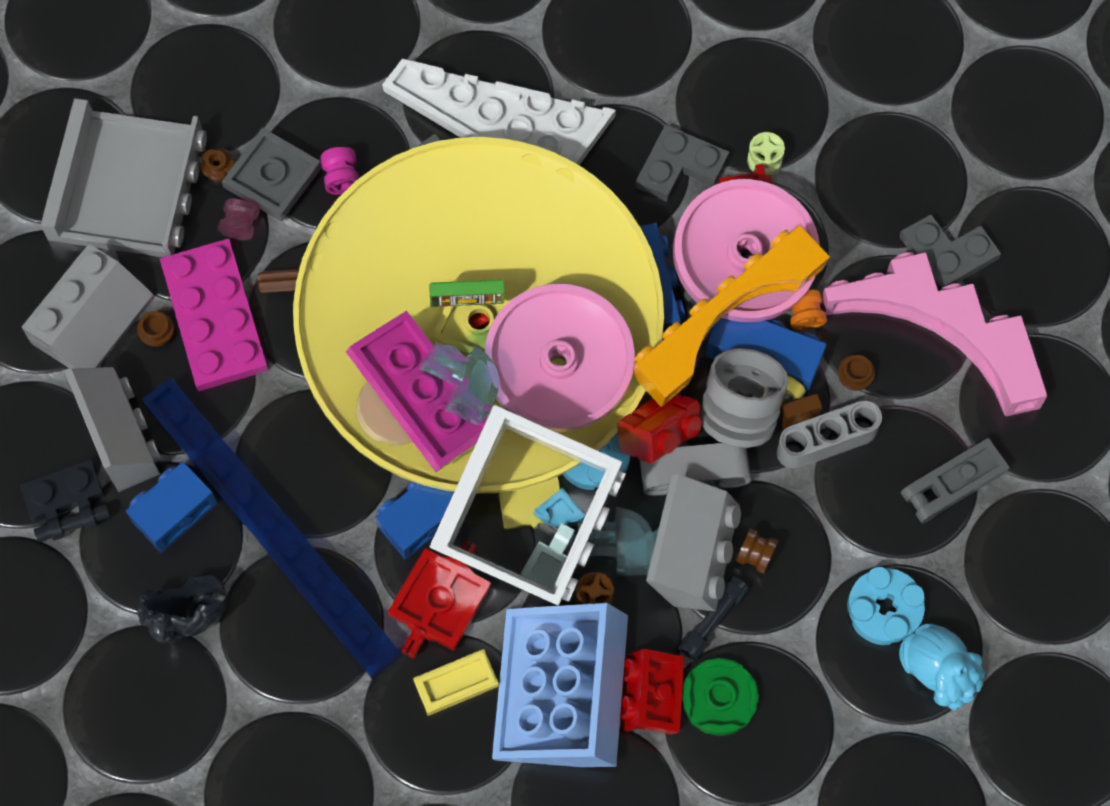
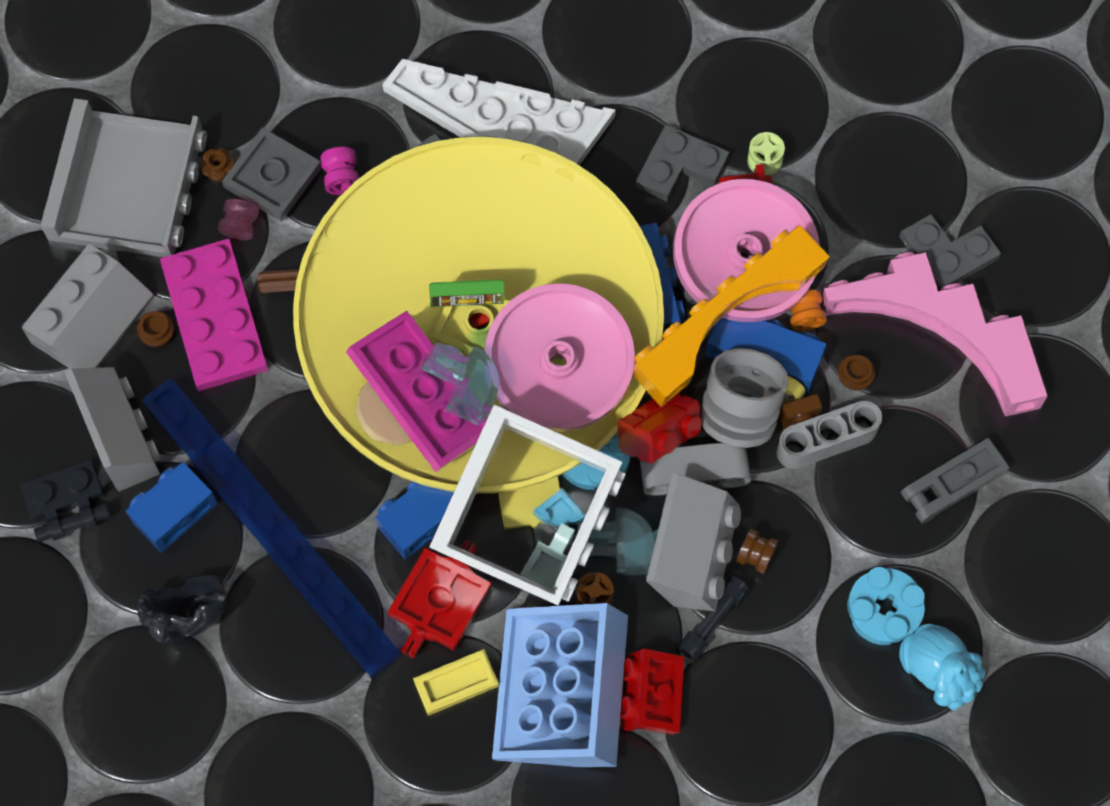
(719, 697): green tile -> none

